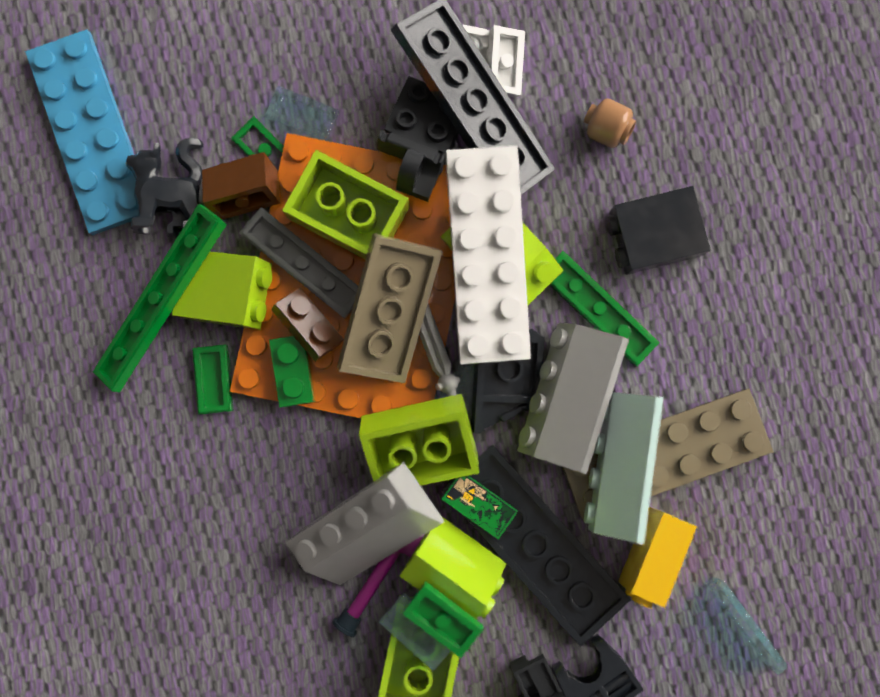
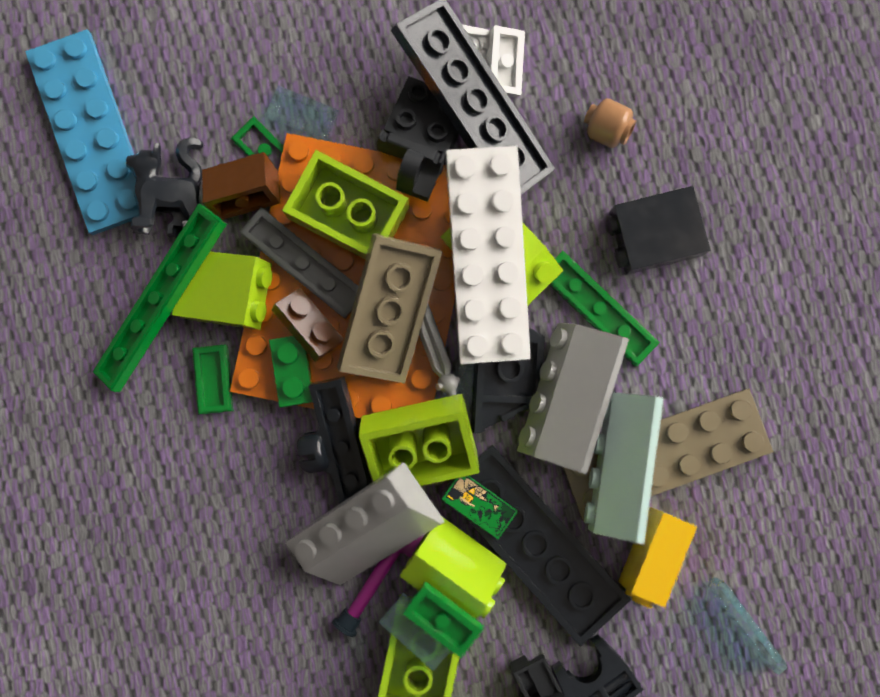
(337, 442): none -> black plate

